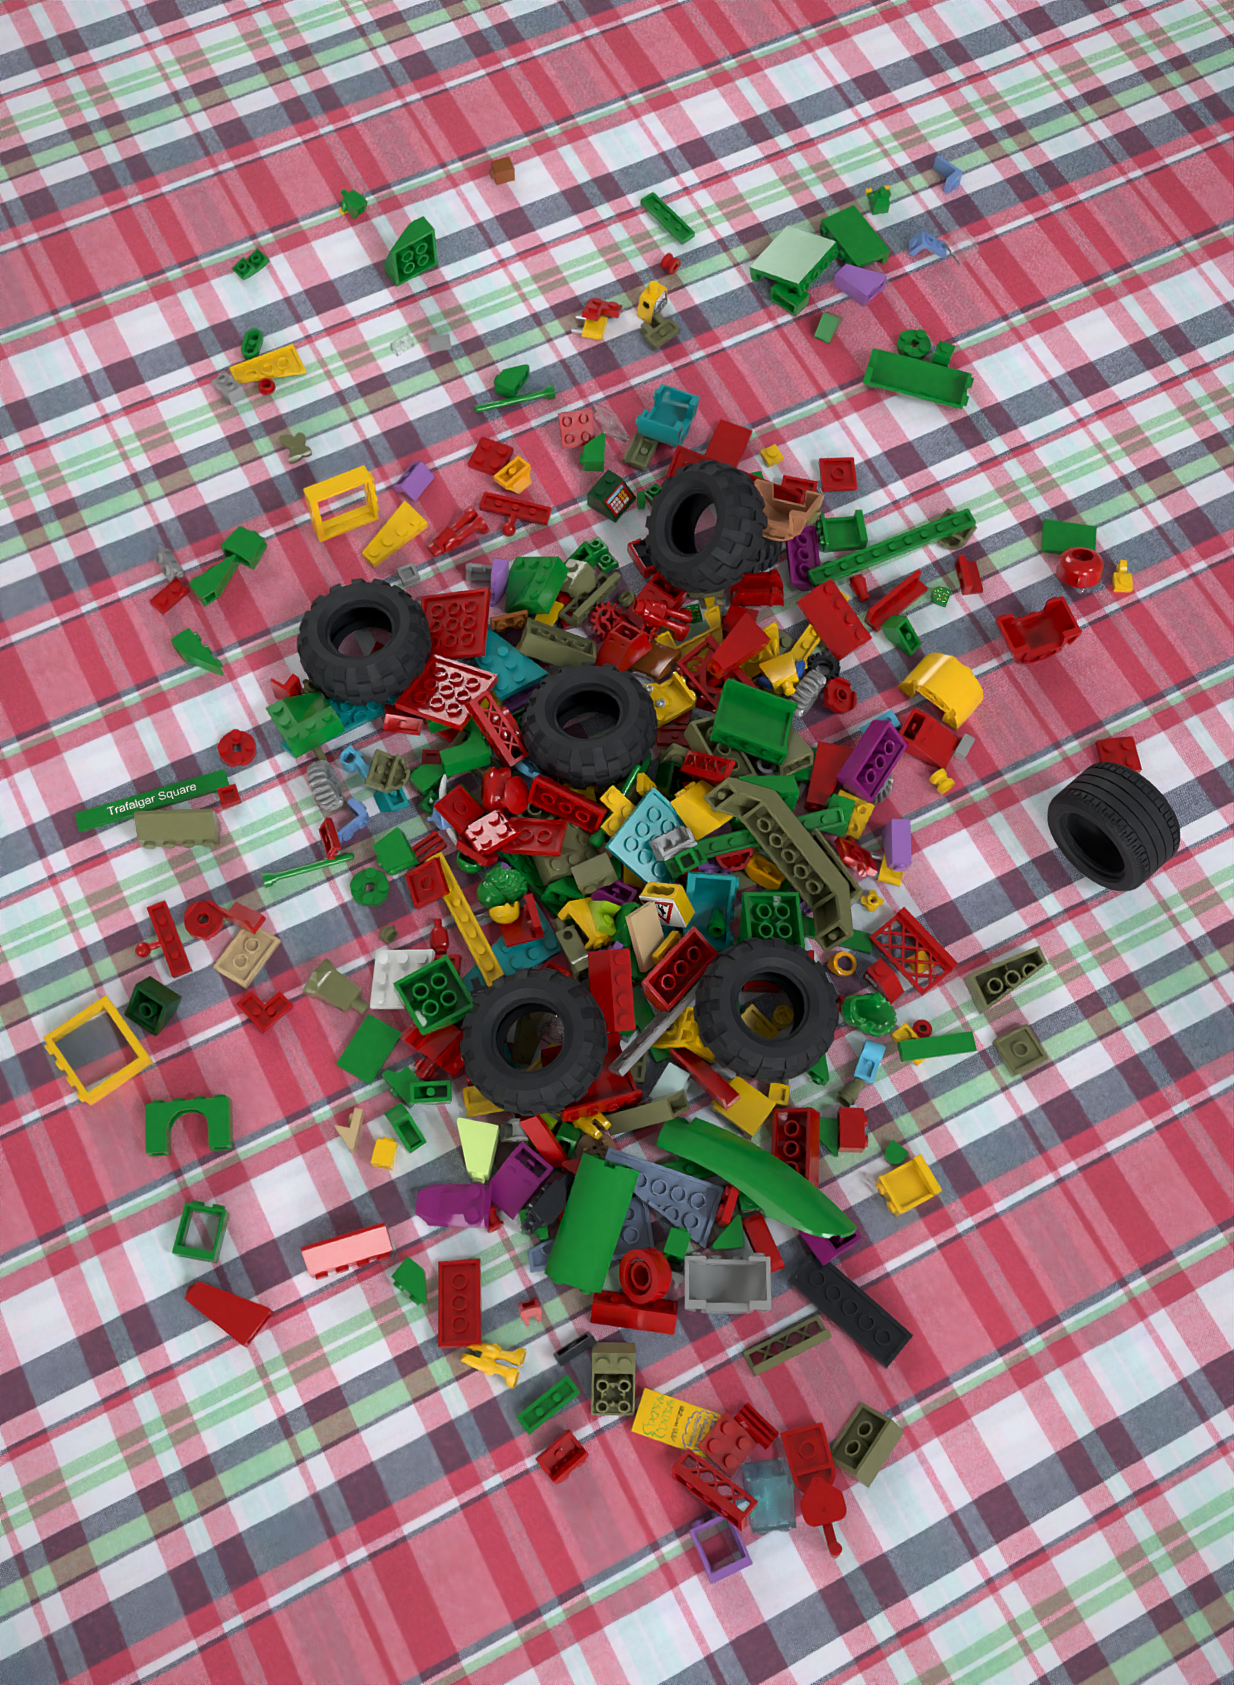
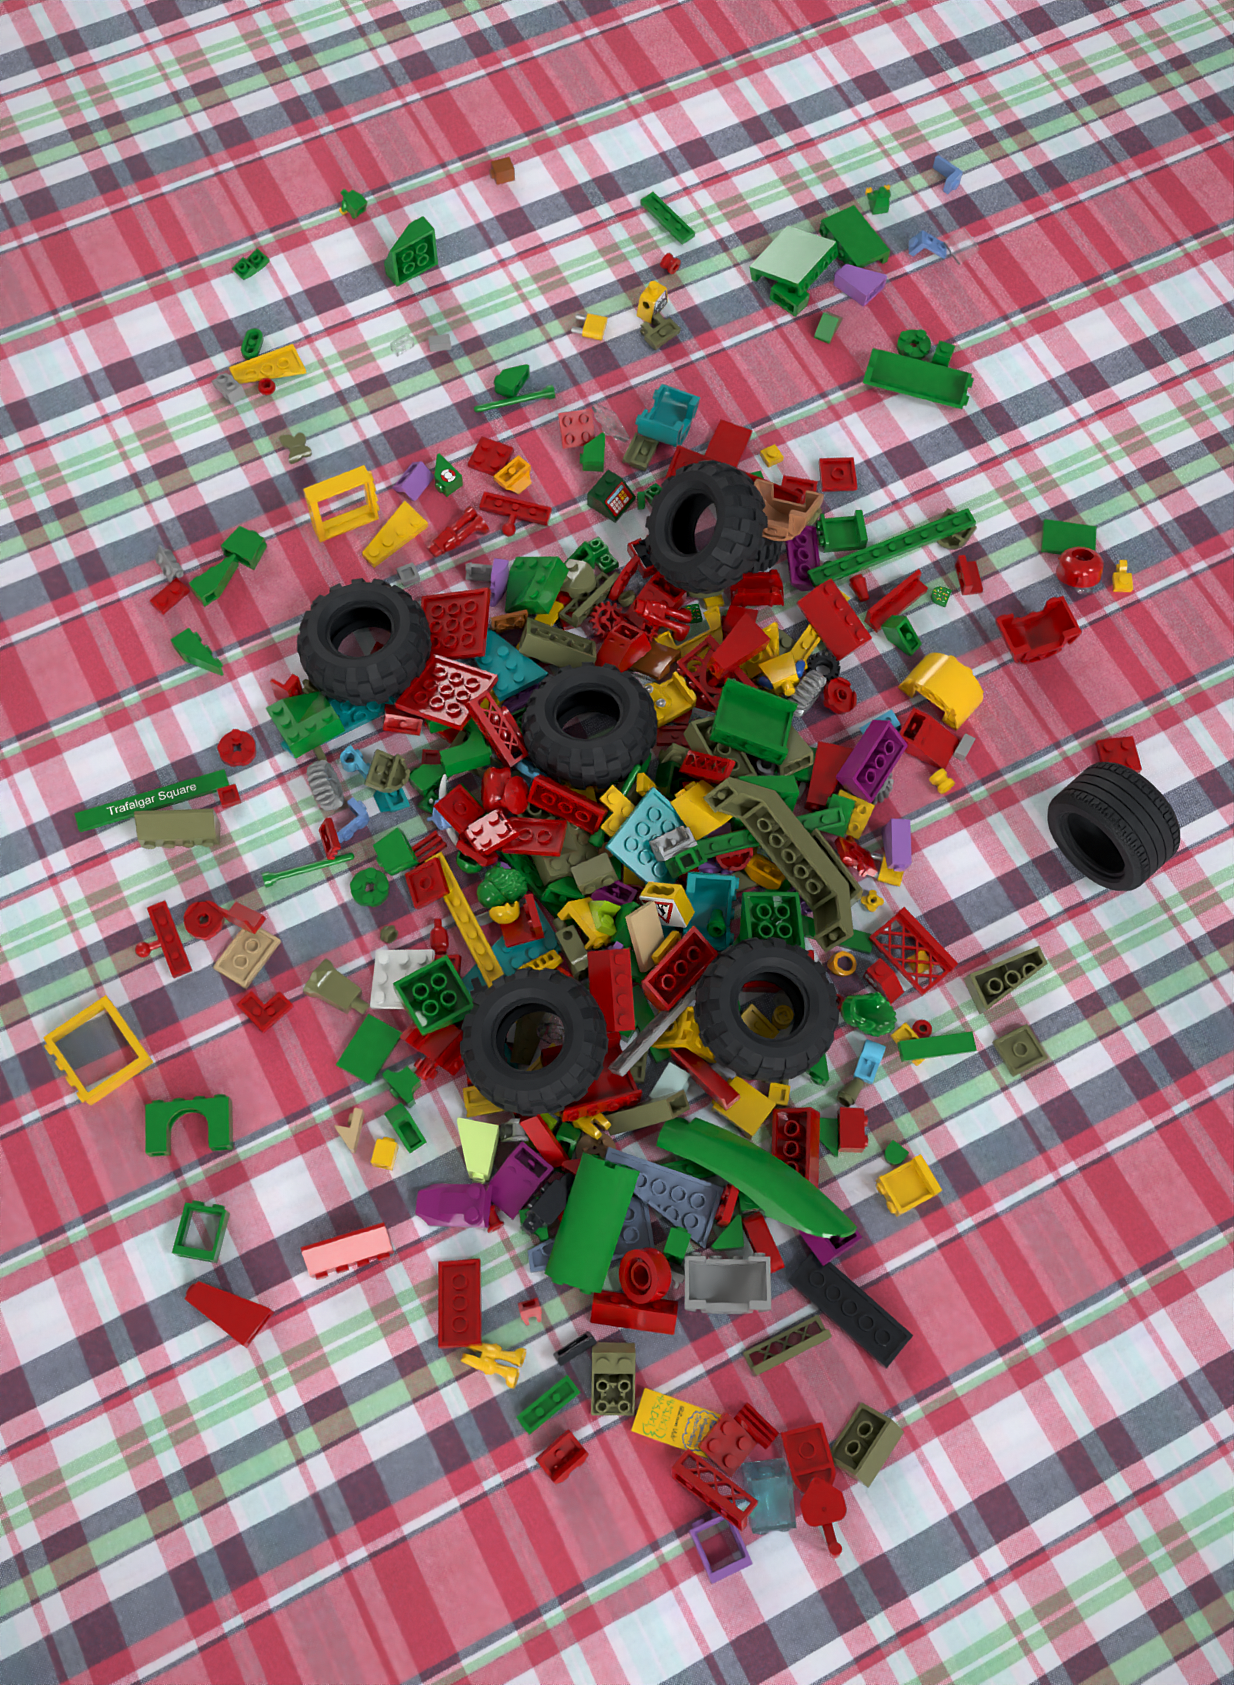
(152, 1005): dark green slope -> none
(413, 1280): green slope -> none
(430, 1092): green slope -> none
(446, 477): none -> green slope
(544, 961): none -> yellow slope
(597, 307): red plate -> none
(624, 577): none -> red tile
(721, 602): clear piece -> none

